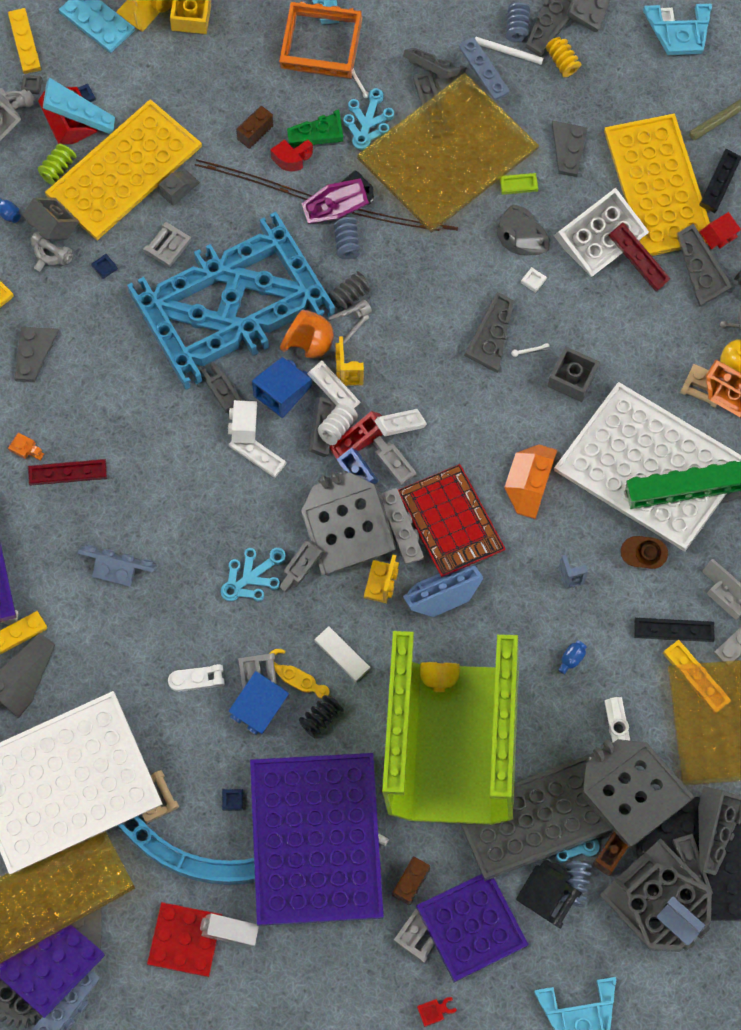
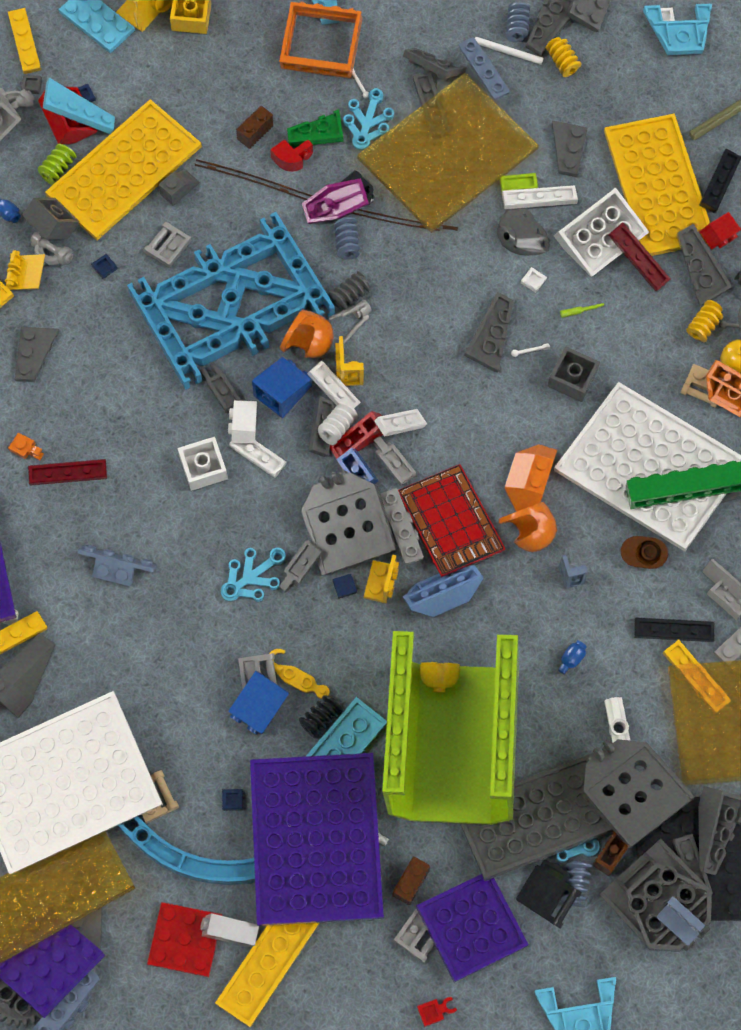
(24, 271): none -> yellow hinge
(196, 678): white plate -> none
(202, 463): none -> white brick
(264, 970): none -> yellow plate
(342, 654): white tile -> none
(344, 586): none -> dark blue tile
(351, 731): none -> medium azure plate
(535, 526): none -> orange piece
(539, 197): none -> white tile
(578, 310): none -> lime piece
(705, 321): none -> yellow piece

